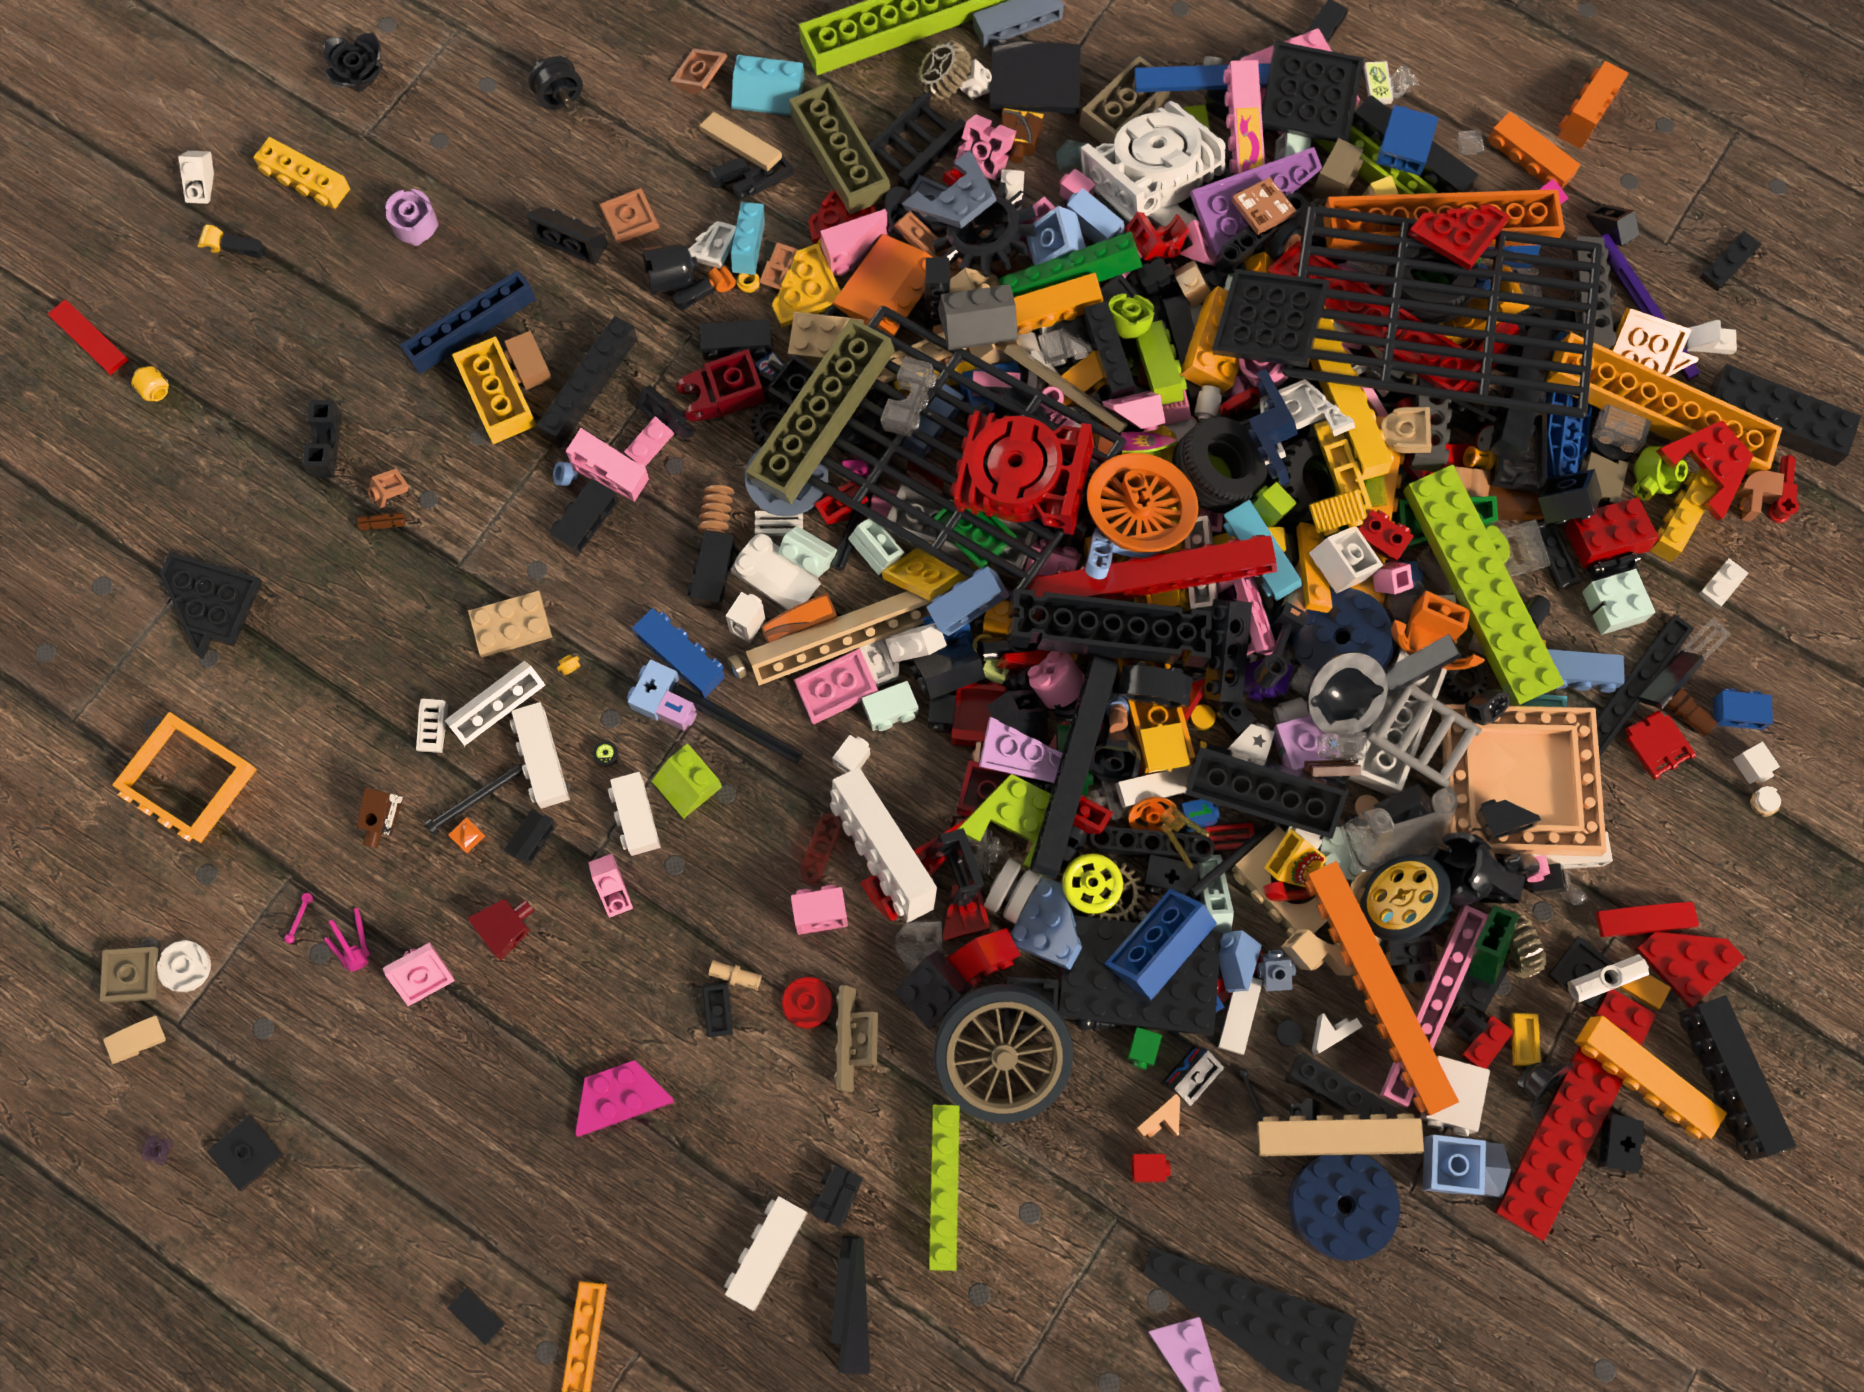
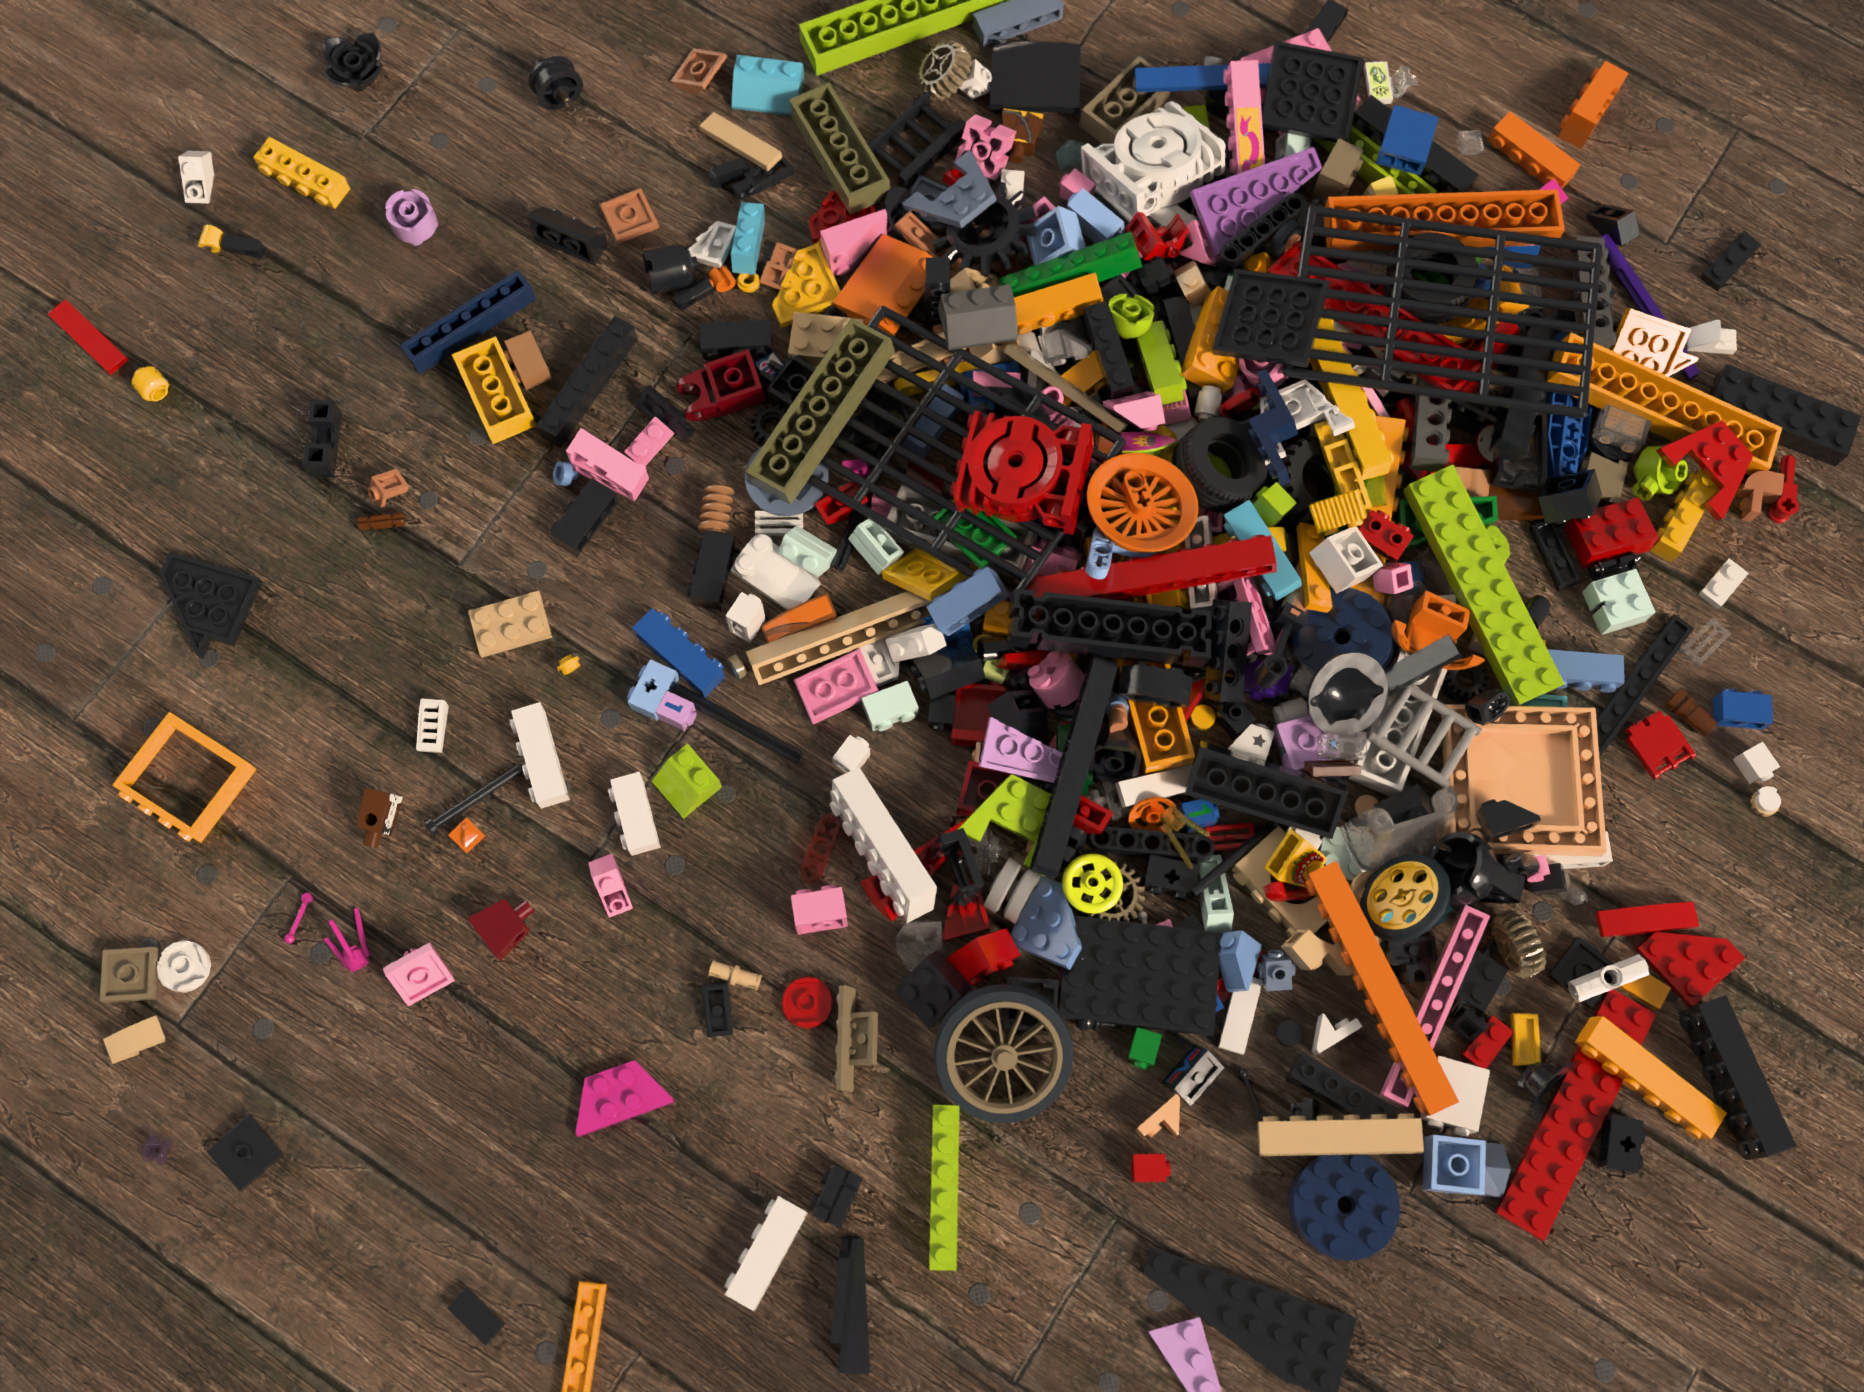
(494, 702): white brick -> none
(530, 837): black panel -> none
(605, 753): tile -> none
(903, 415): clear arch -> none
(1161, 943): blue slope -> none
(1164, 747): yellow piece -> none
(1263, 205): nougat tile -> none
(1408, 430): tan tile -> none
(1460, 232): red plate -> none
(1478, 458): light orange bush -> none
(1493, 945): dark green slope -> none
(1530, 548): clear plate -> none
(1671, 679): black tile -> none

